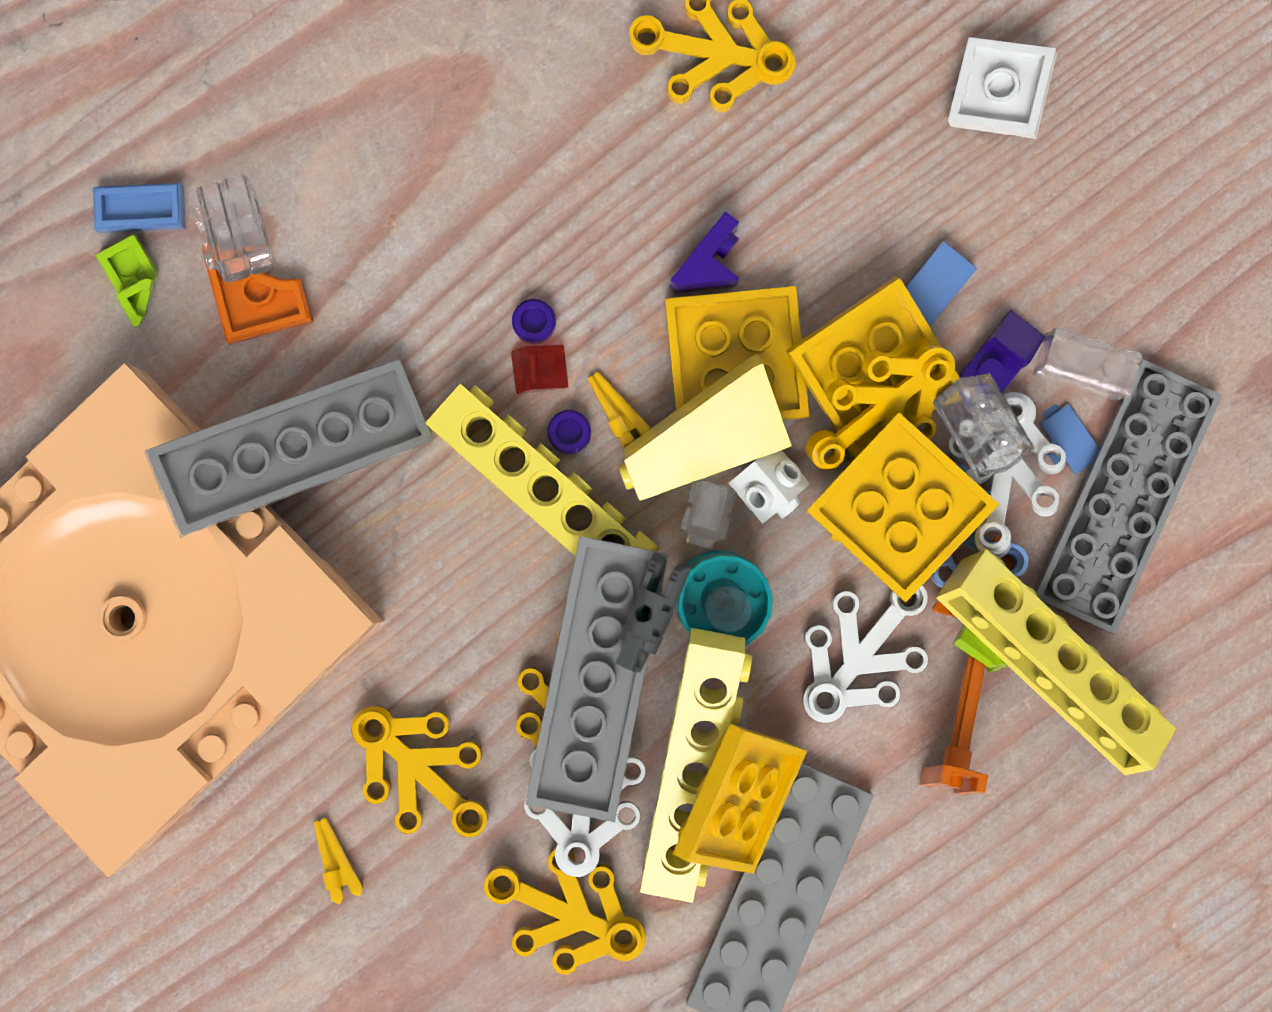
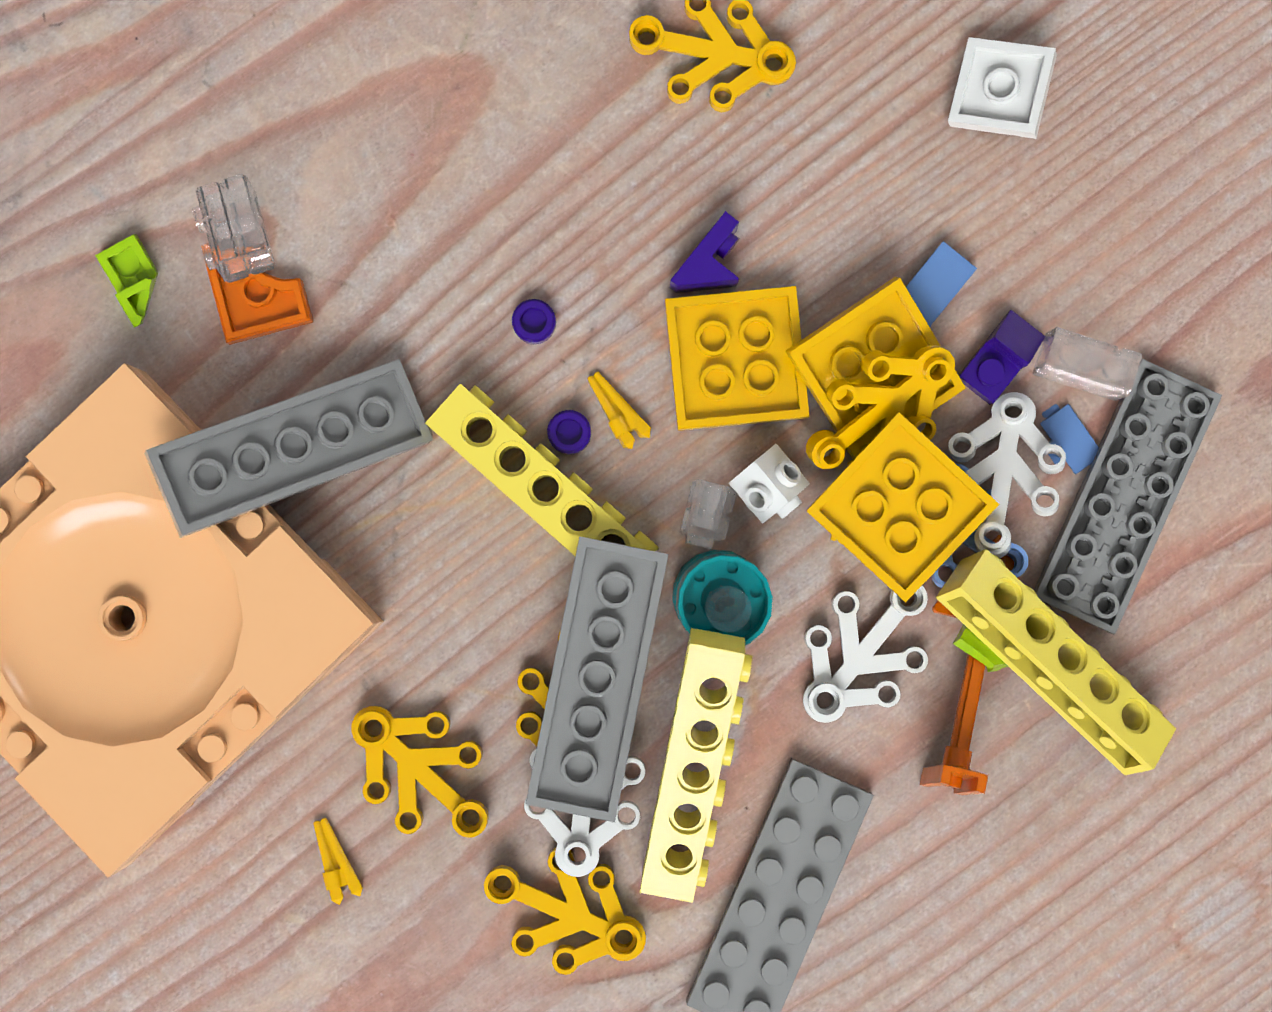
(139, 208): medium blue tile -> none
(539, 368): clear red slope -> none
(639, 633): dark grey hinge -> none
(709, 434): light yellow slope -> none
(739, 800): yellow plate -> none
(983, 425): clear brick -> none

